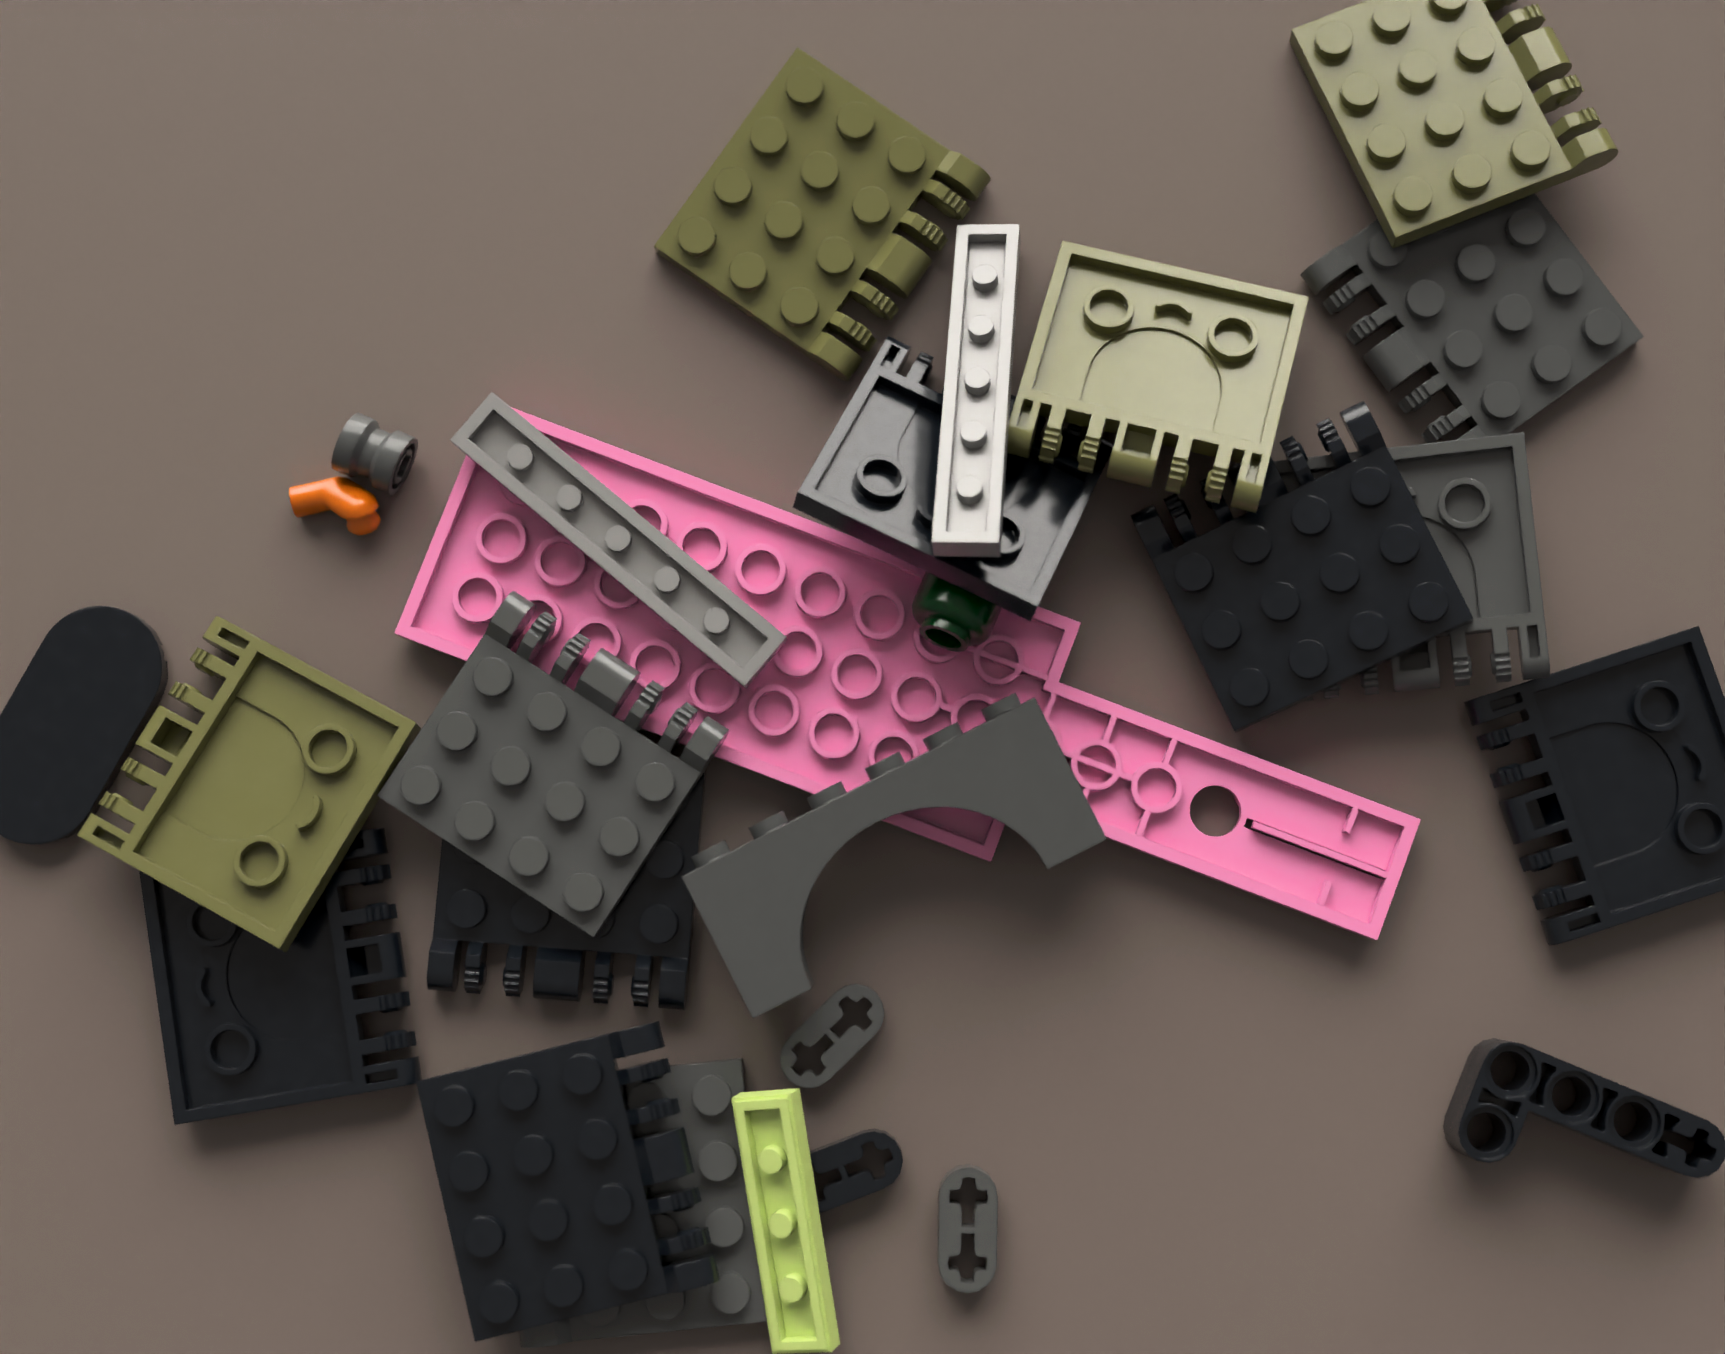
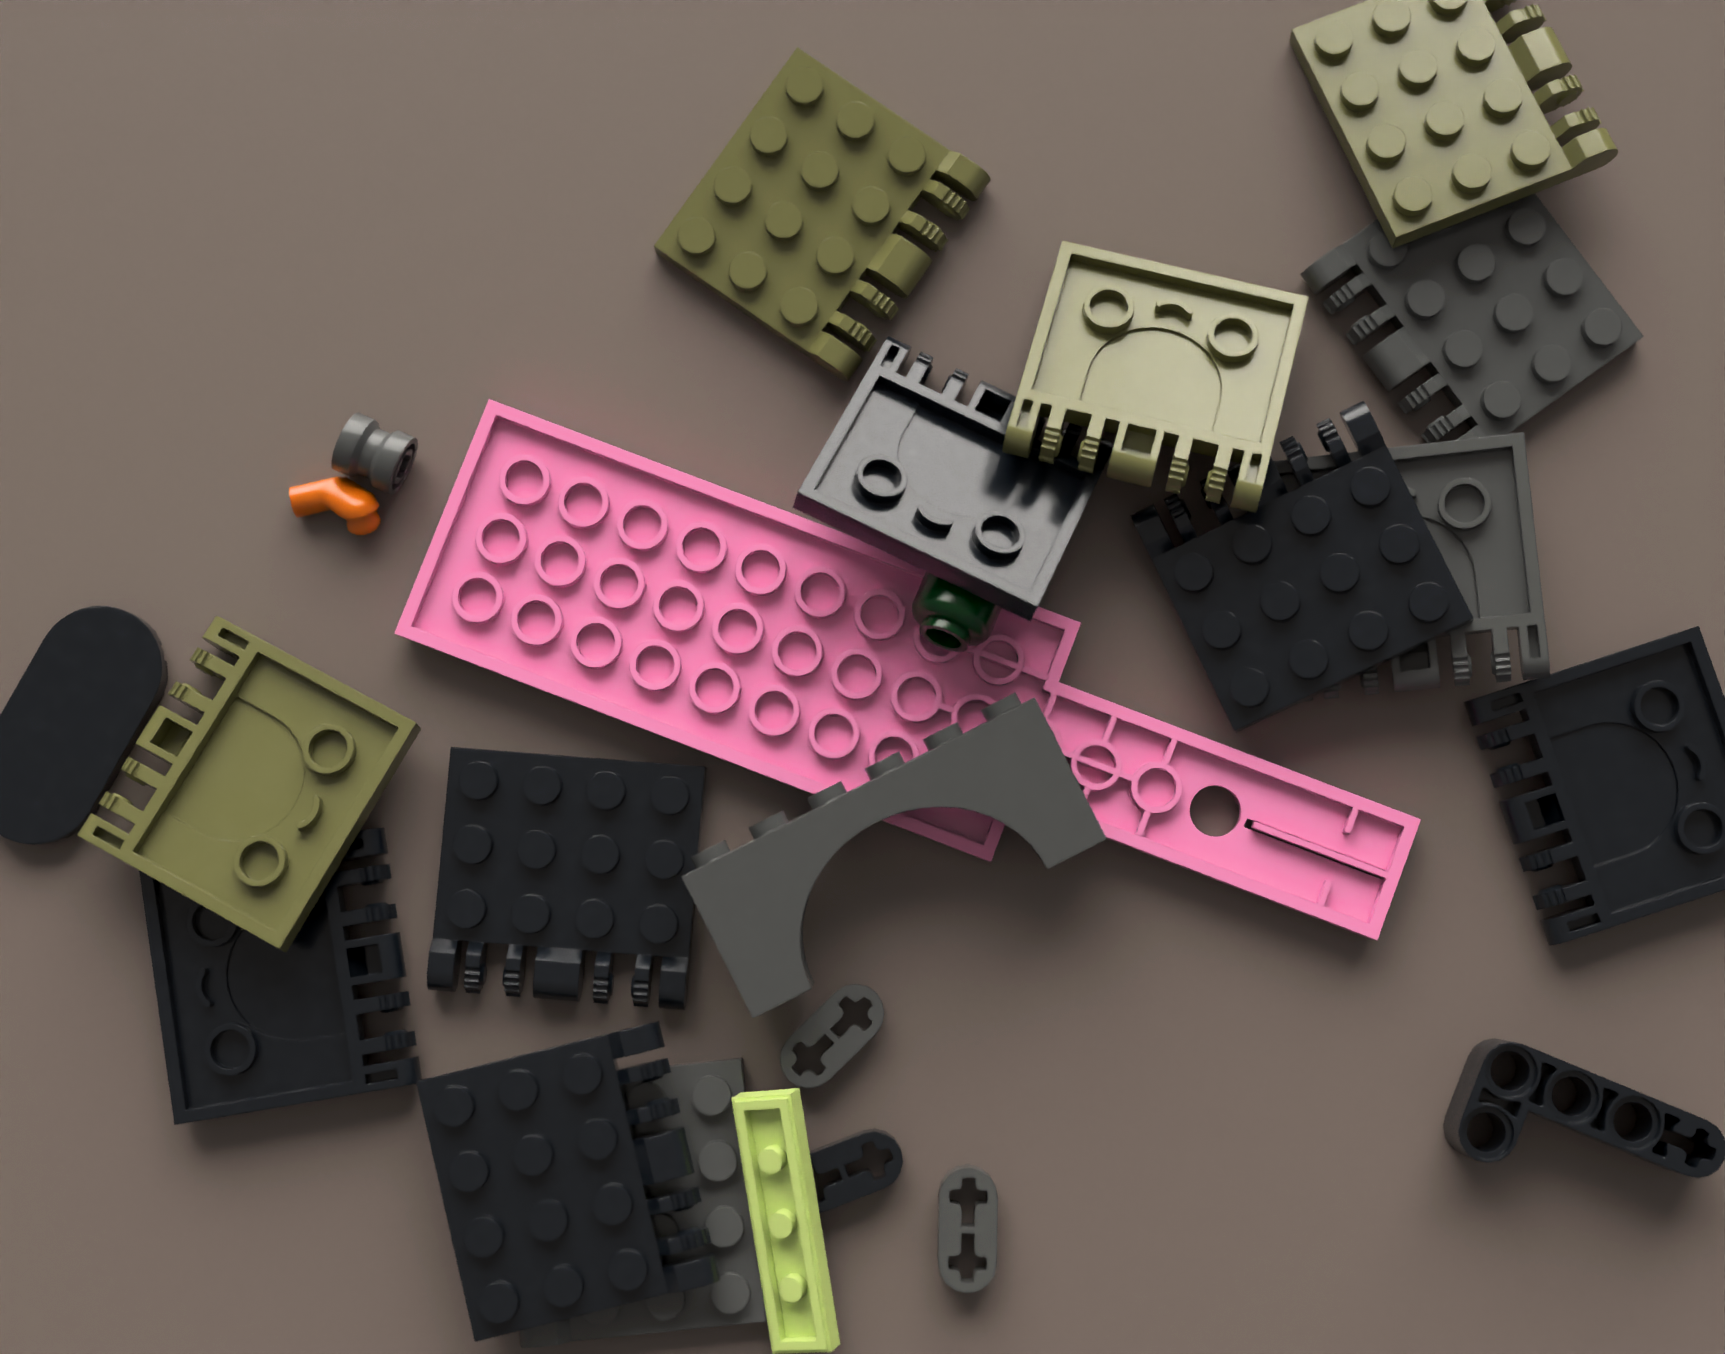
(546, 774): dark grey hinge -> none
(619, 540): light grey plate -> none
(977, 392): plate -> none

